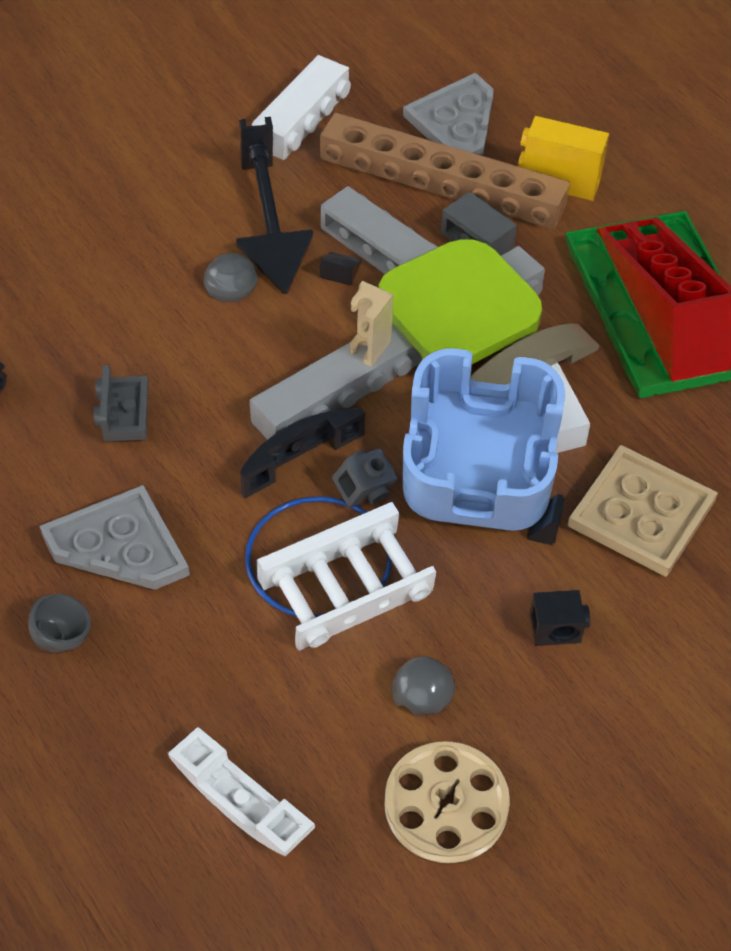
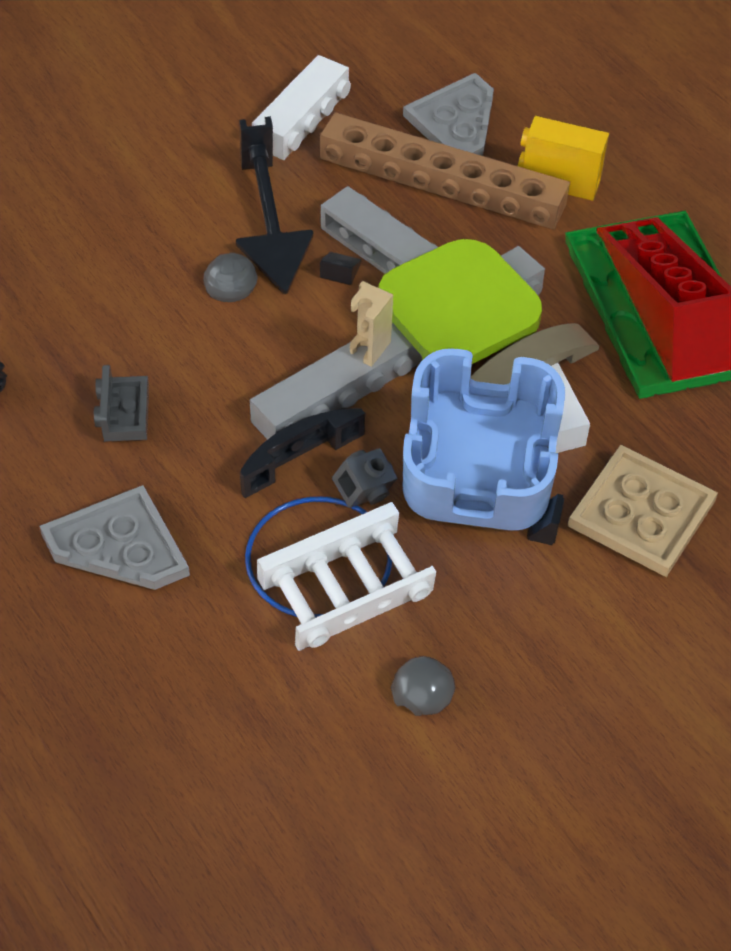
(58, 623): dark grey piece -> none
(239, 796): white slope -> none
(456, 816): tan wedge -> none
(478, 221): dark grey brick -> none
(558, 617): black brick -> none

